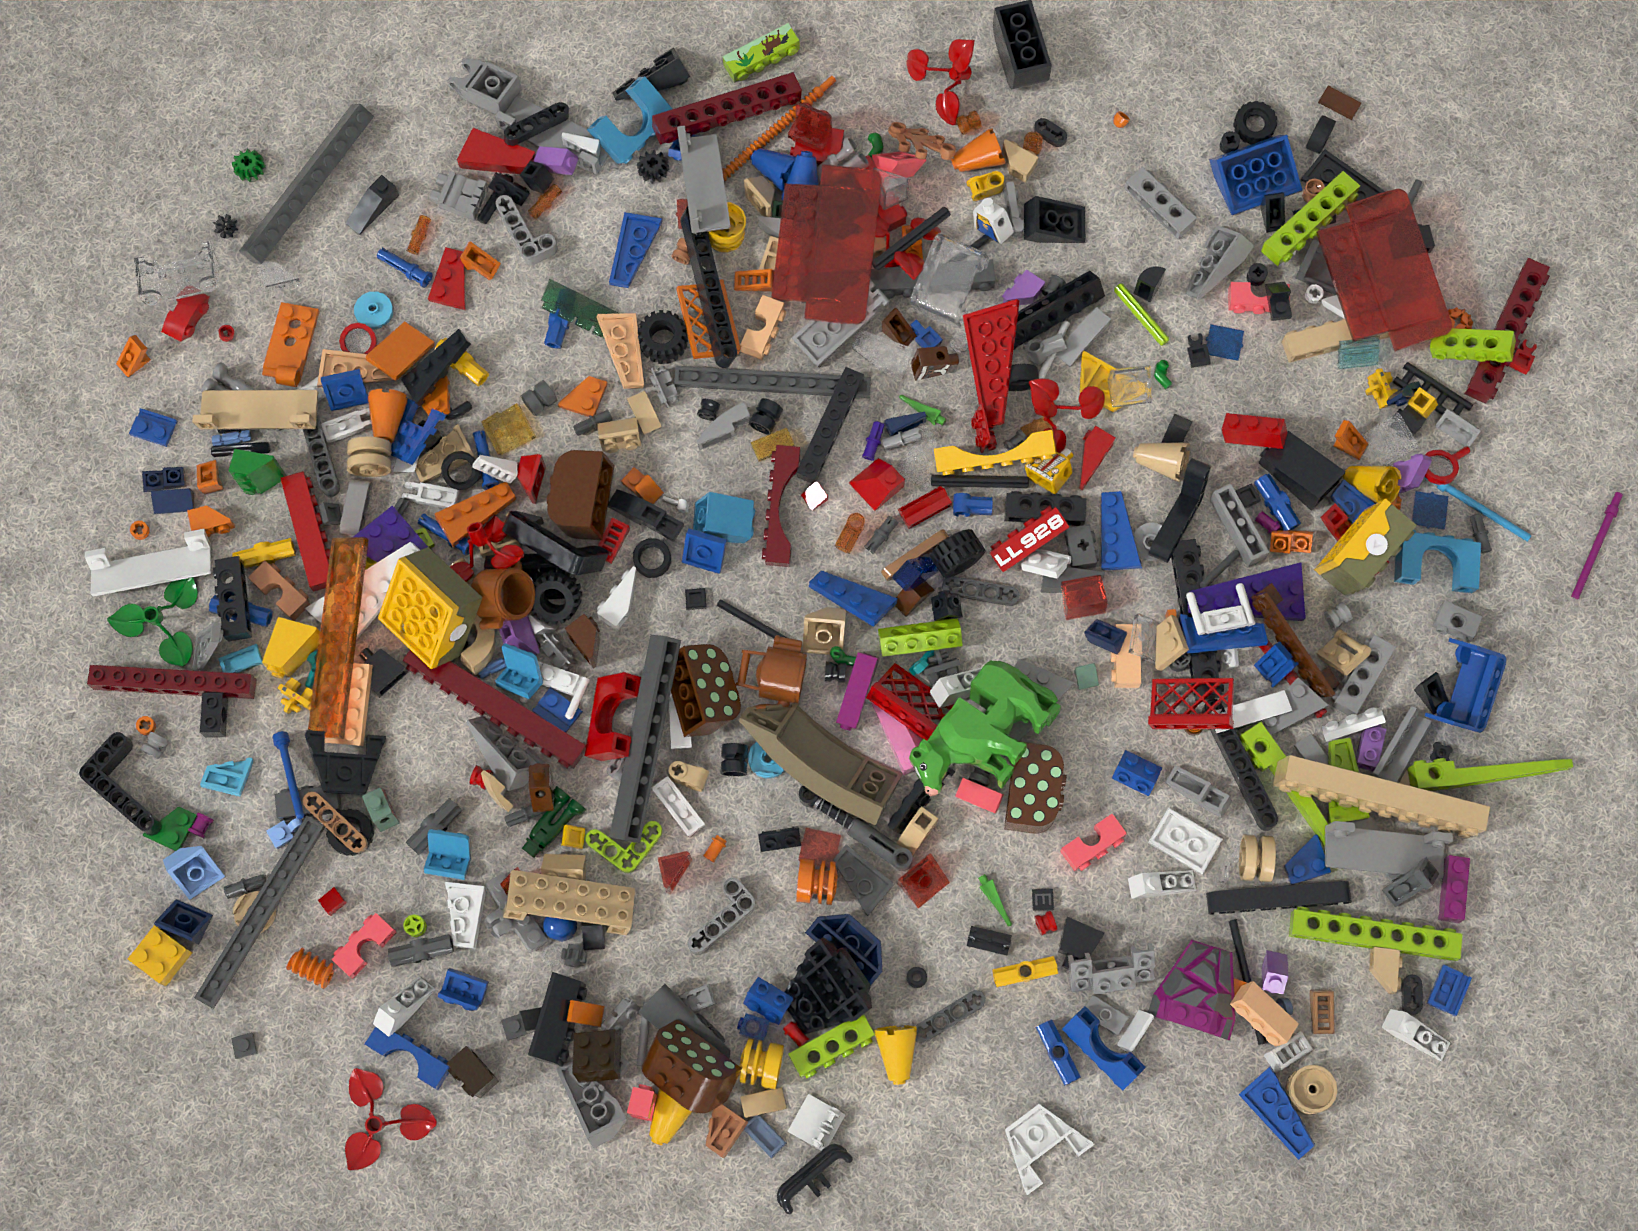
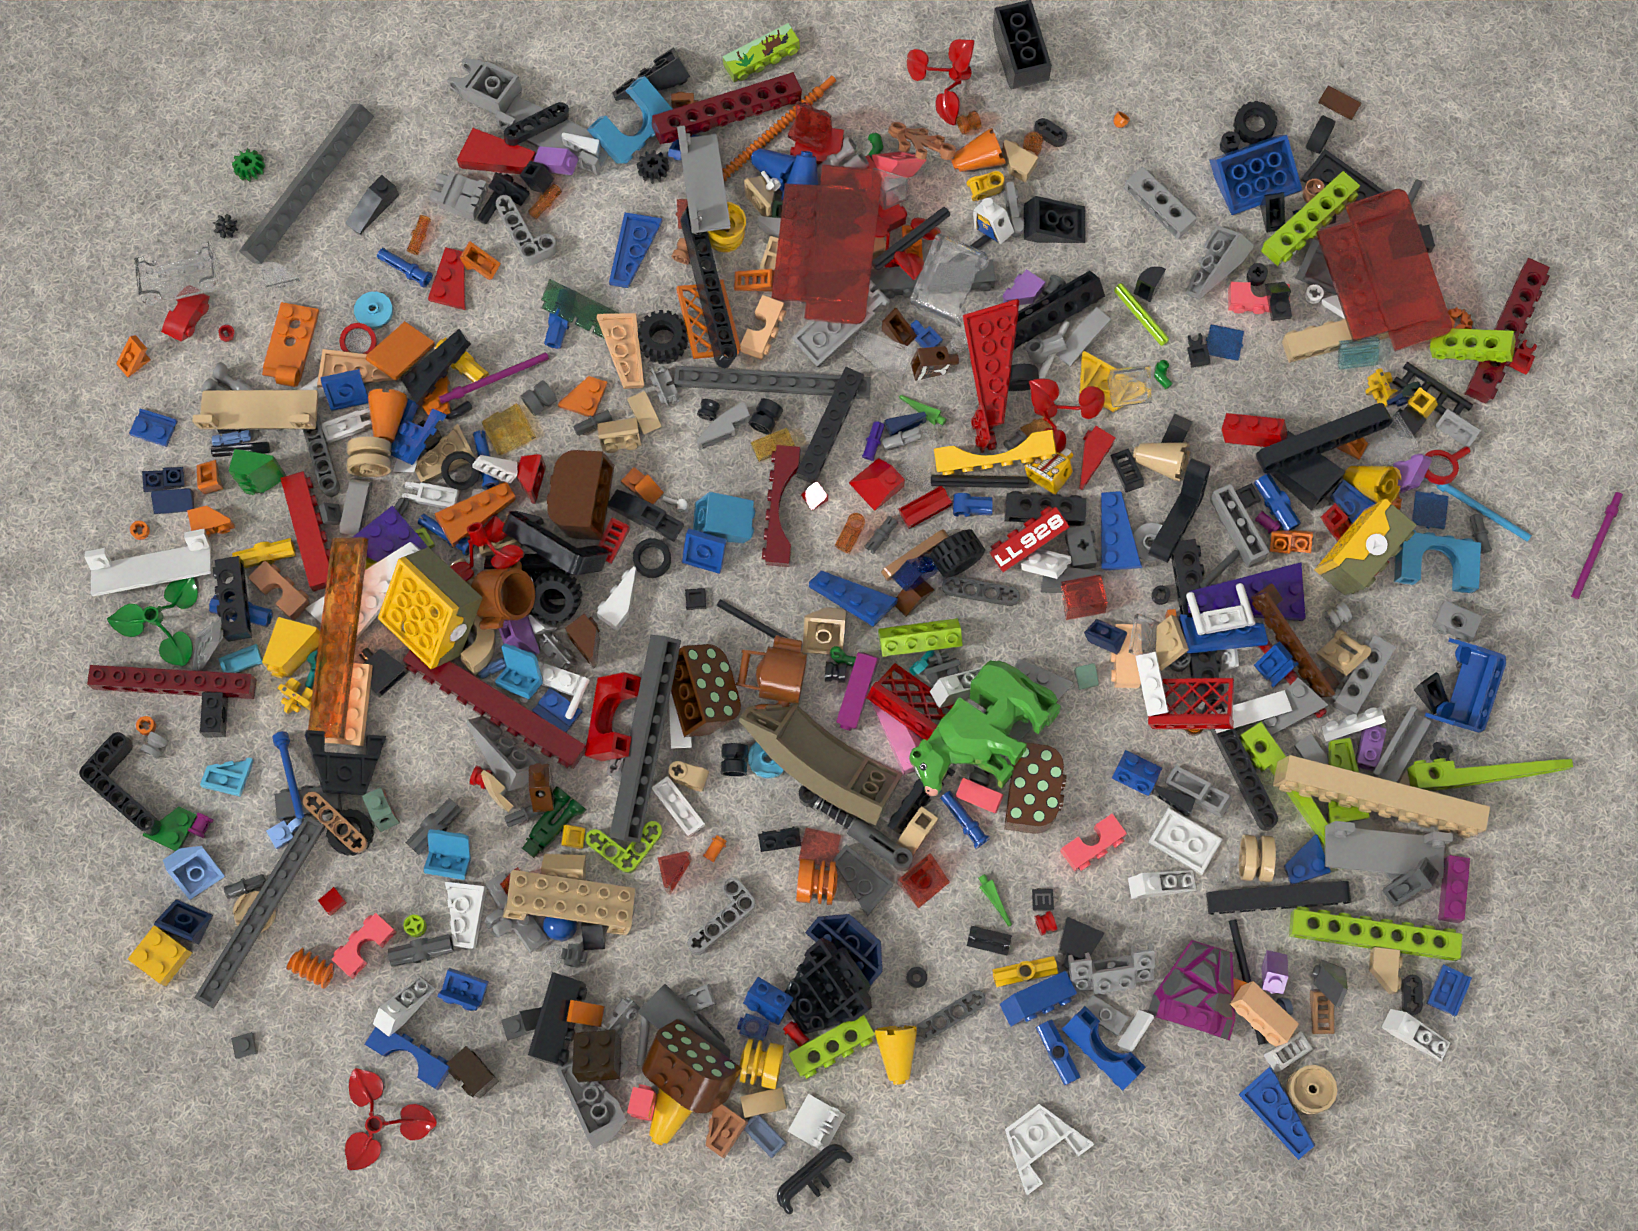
(459, 392): none -> magenta bar
(681, 99): none -> dark orange bracket
(771, 183): none -> white hand
(946, 606): black brick -> none
(969, 826): none -> blue pin
(1038, 999): none -> blue wedge
(1132, 481): none -> black slope
(1152, 684): none -> white plate
(1166, 597): none -> black bush
(1176, 800): none -> black slope
(1324, 438): none -> black beam
(1331, 981): none -> dark grey slope

